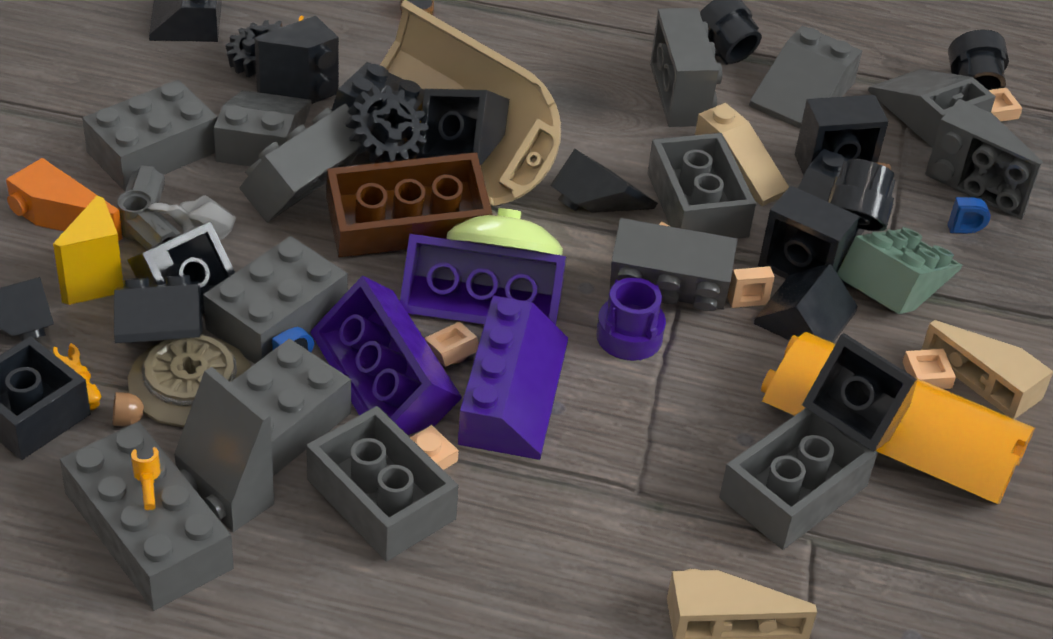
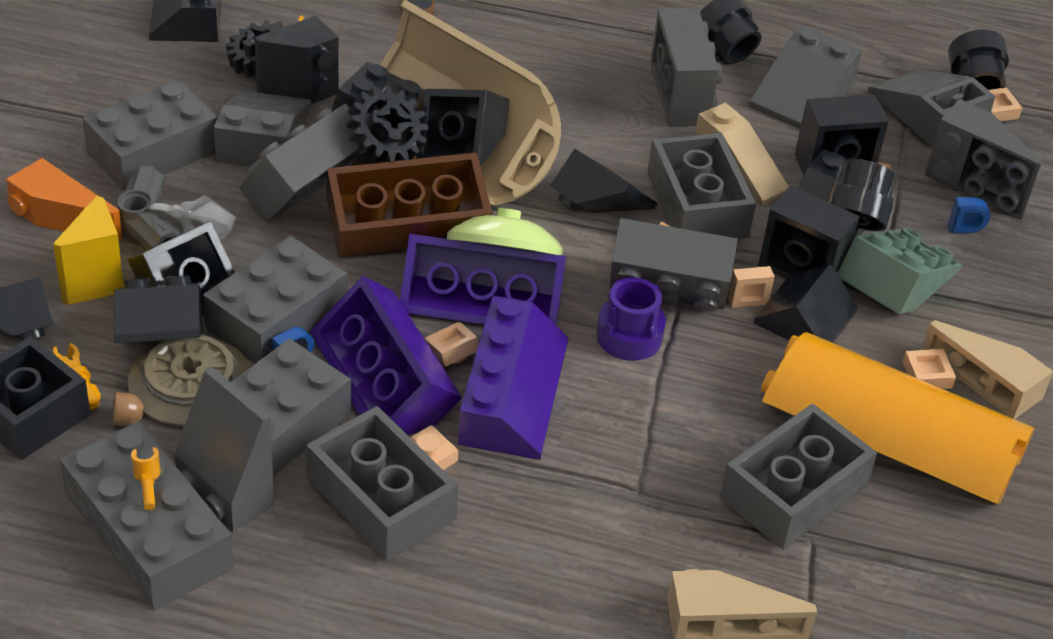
(861, 393): black slope -> none

